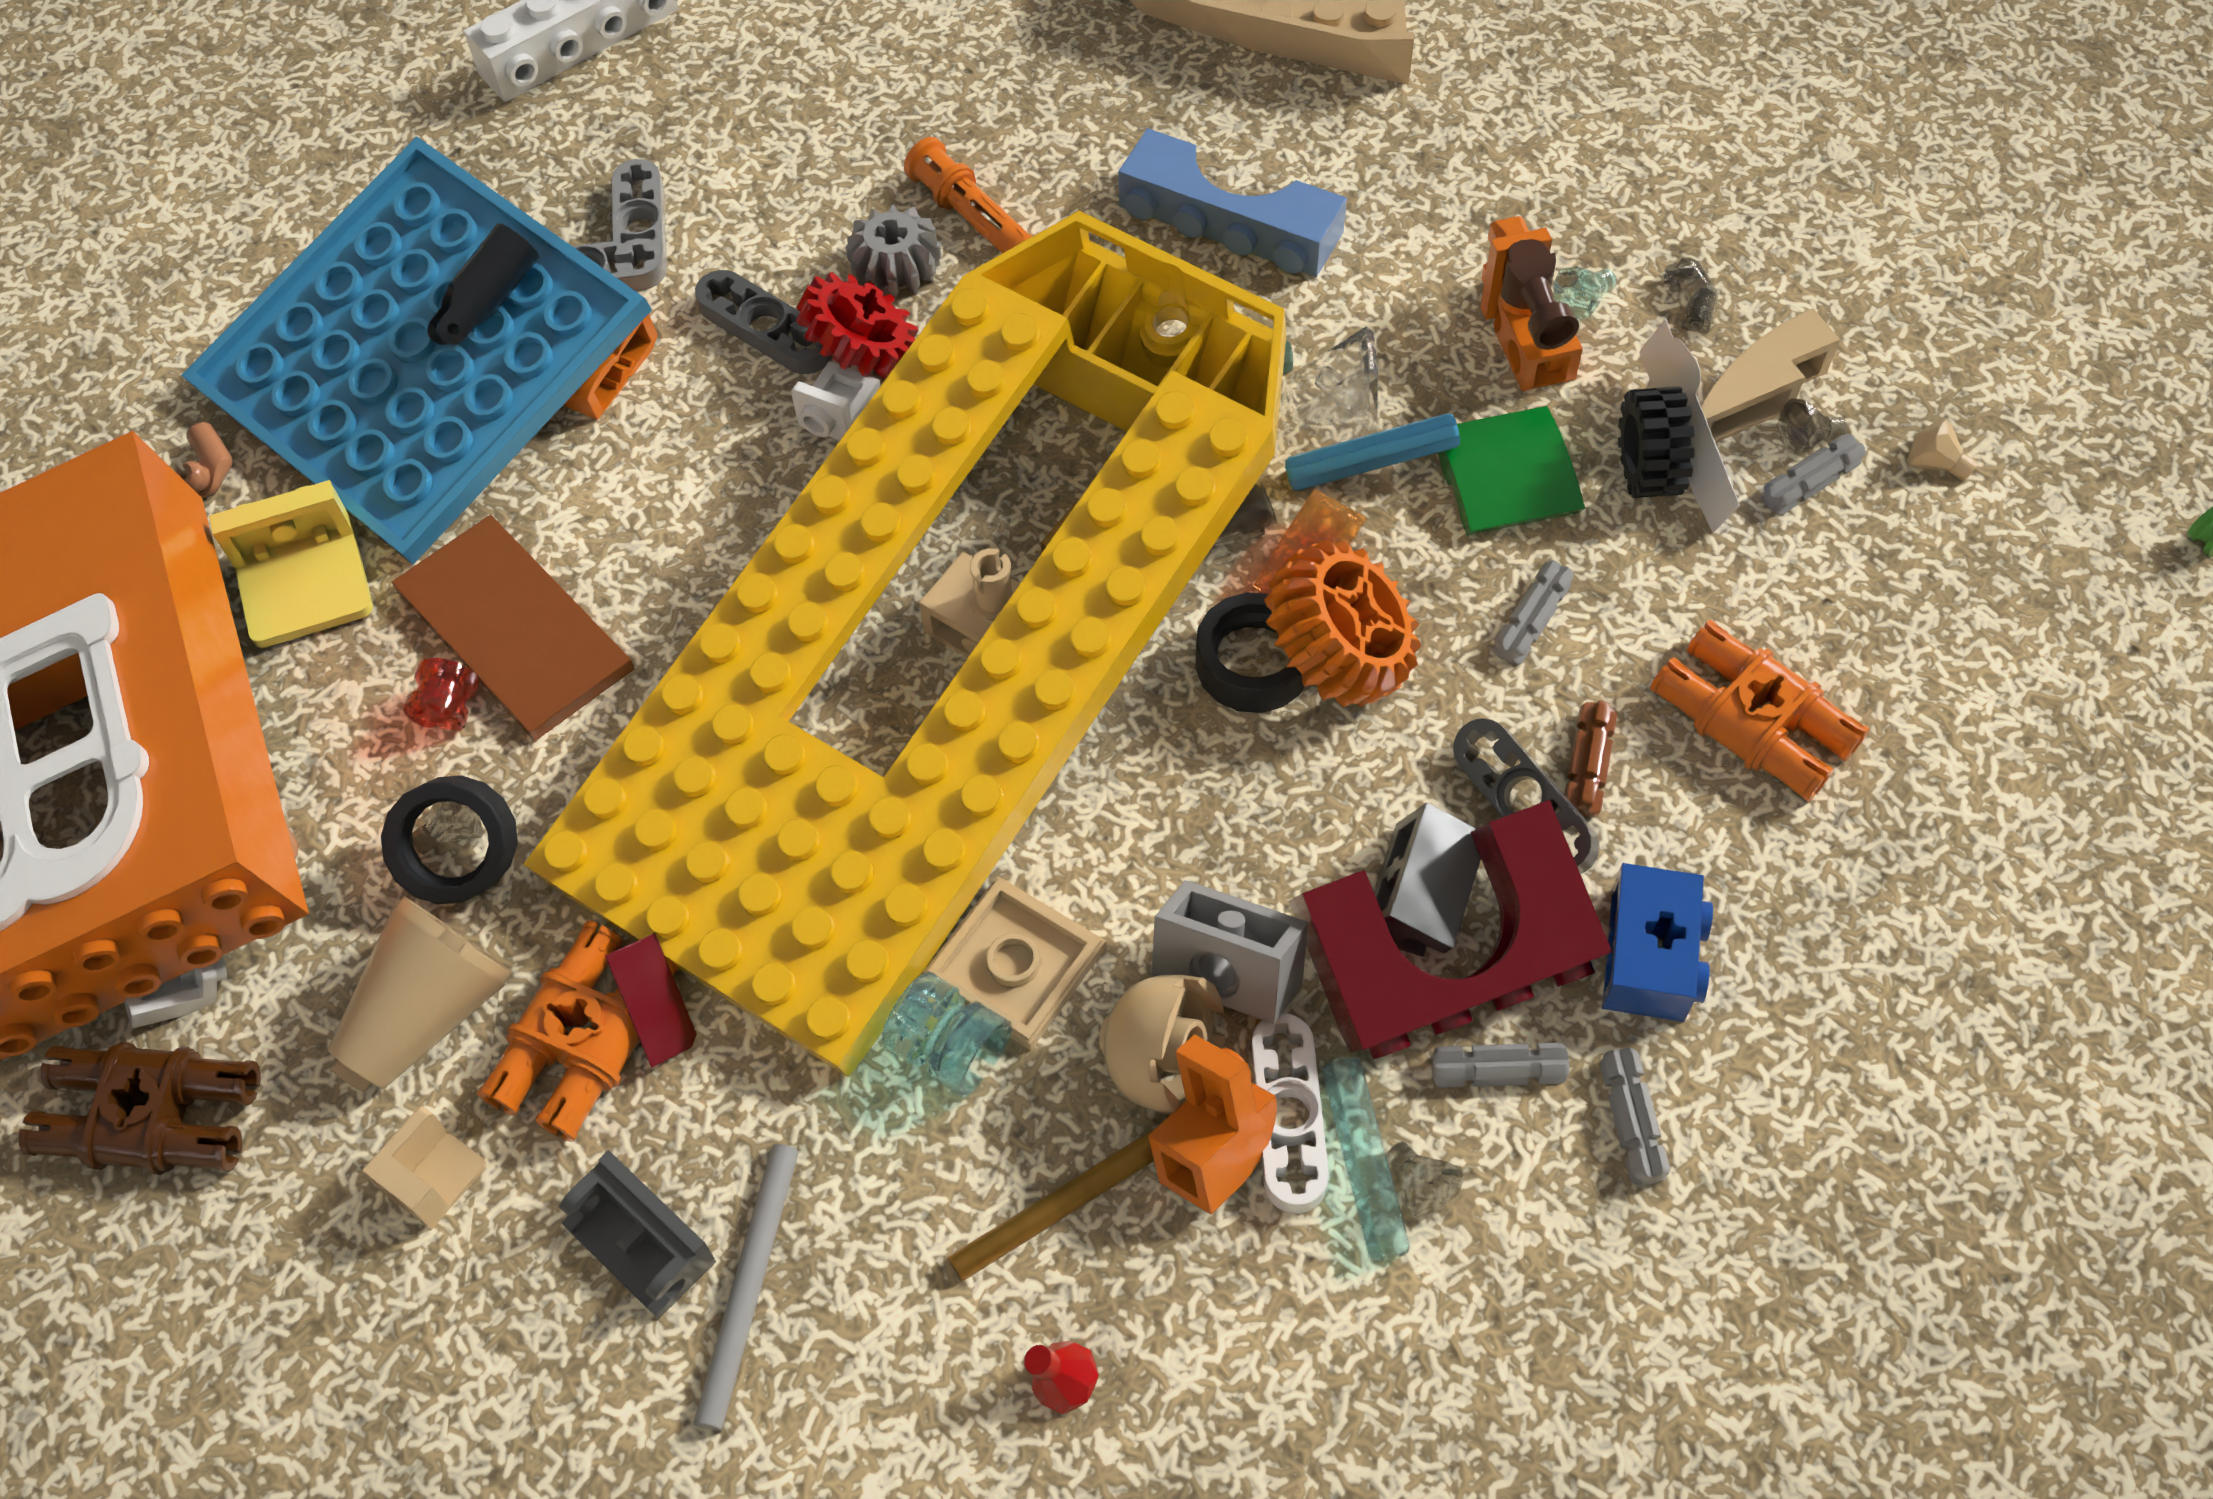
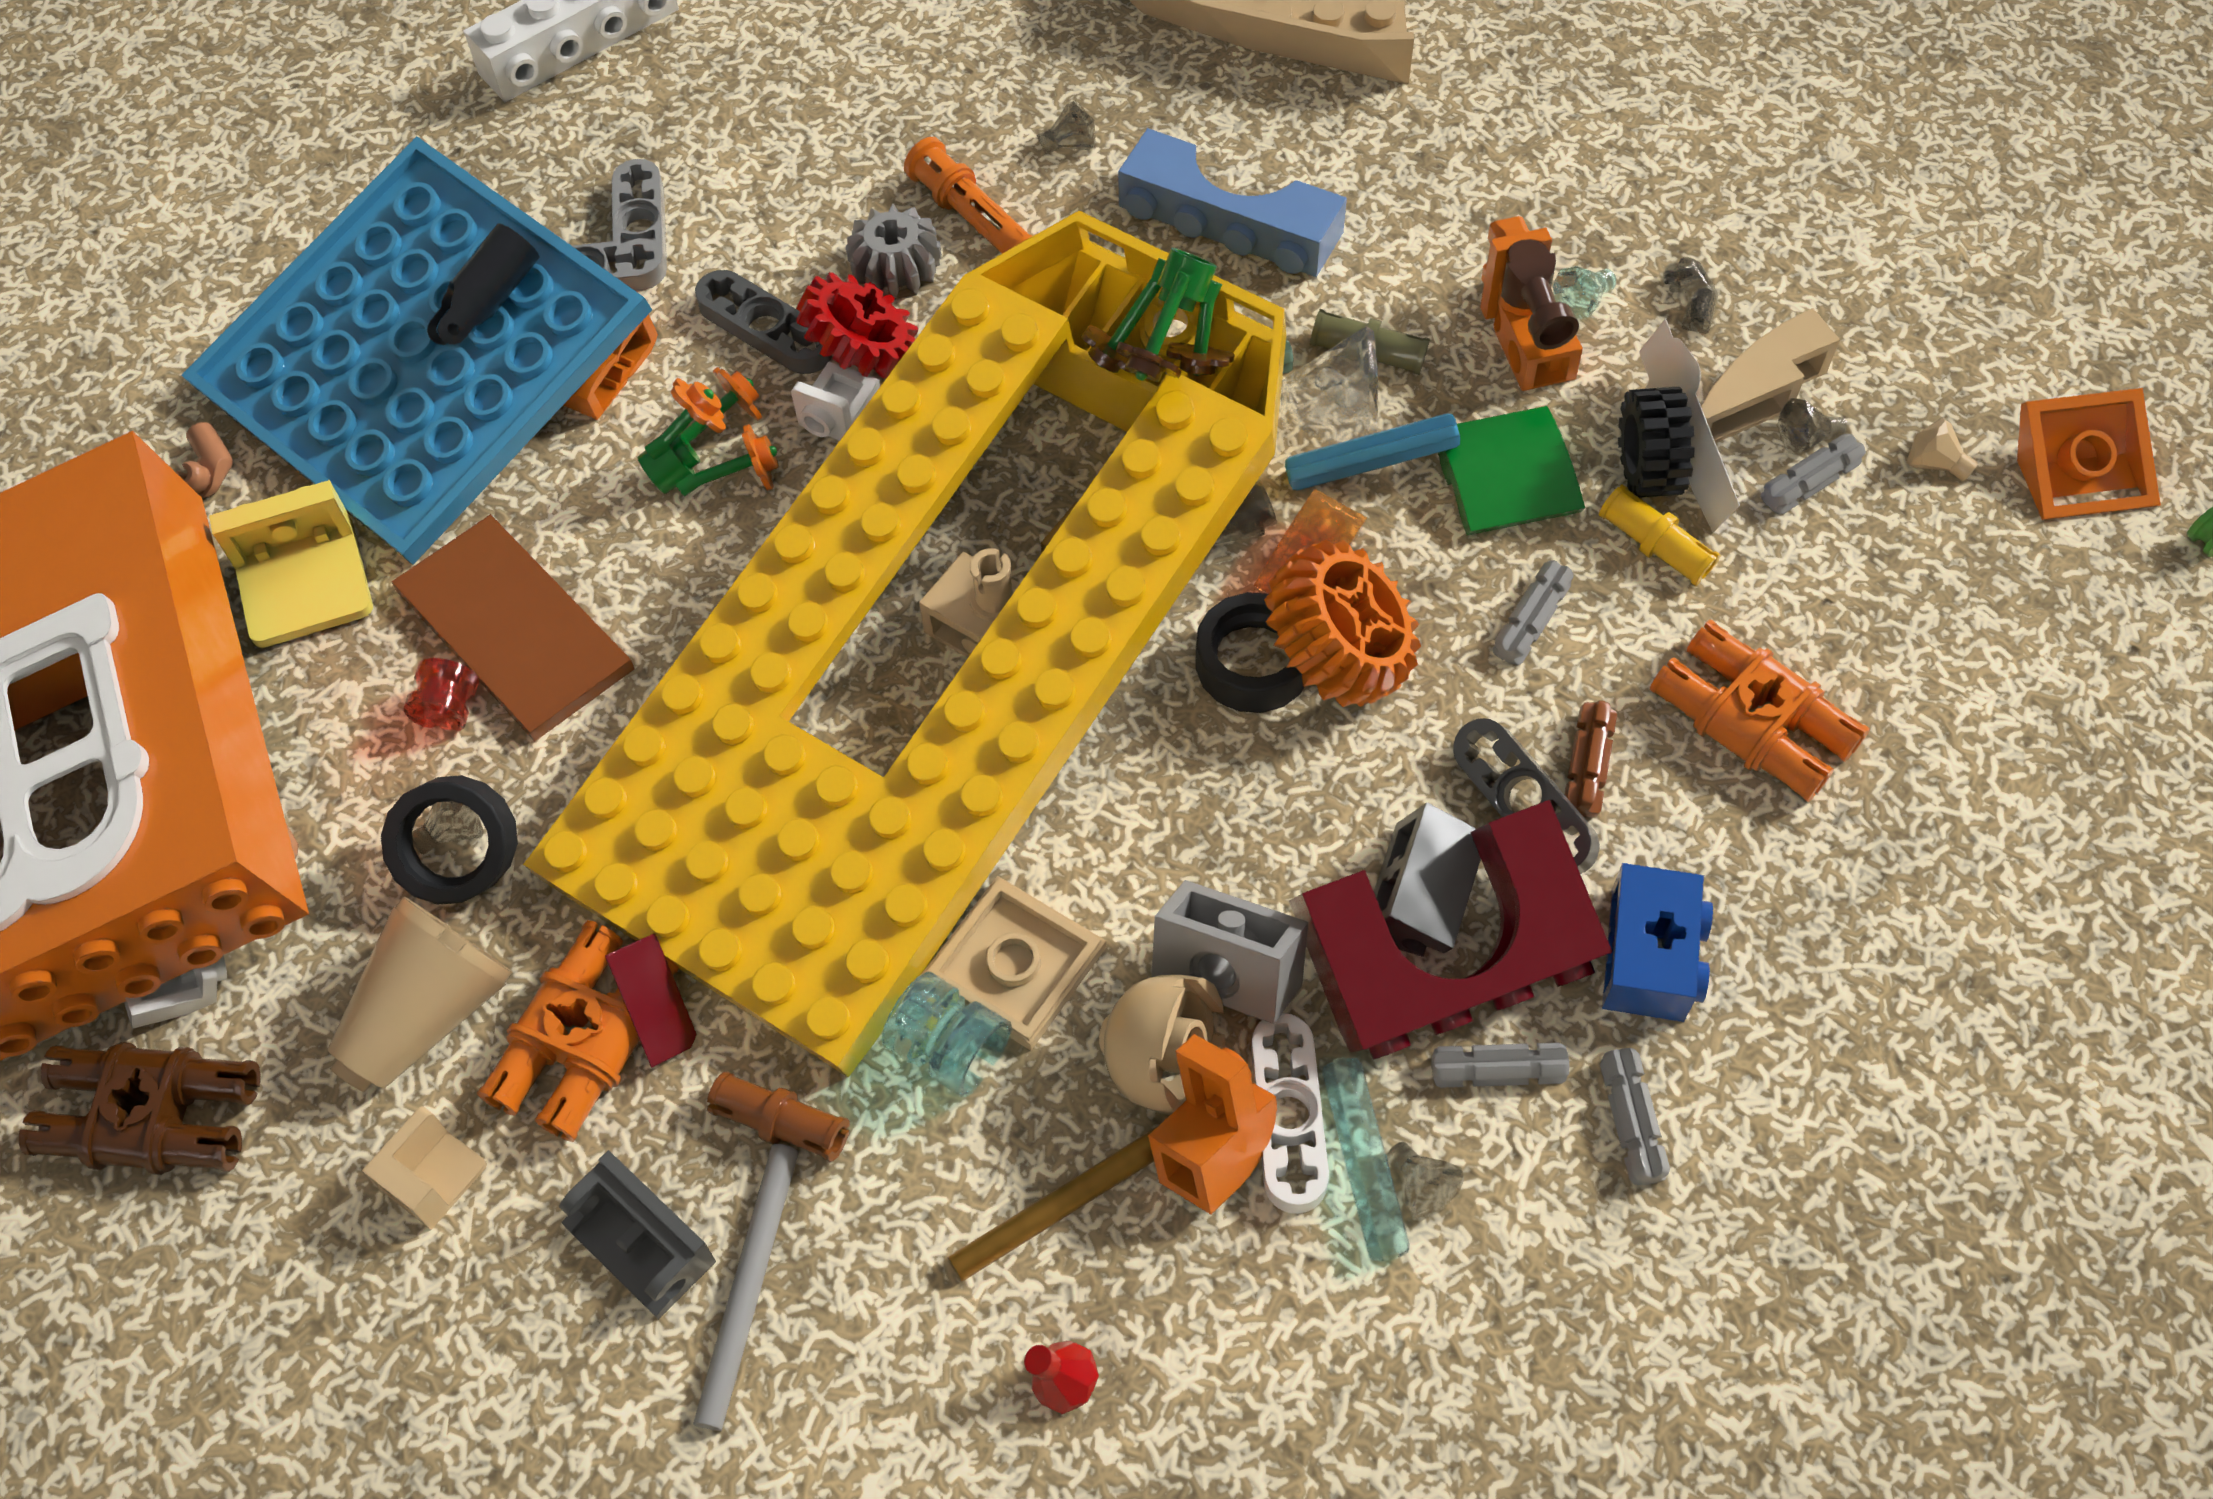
(670, 456): none -> plant
(778, 1116): none -> dark orange pin
(1071, 130): none -> clear smoke rock
(1183, 283): none -> plant
(1391, 346): none -> olive pin
(1659, 534): none -> yellow pin
(2087, 448): none -> orange slope

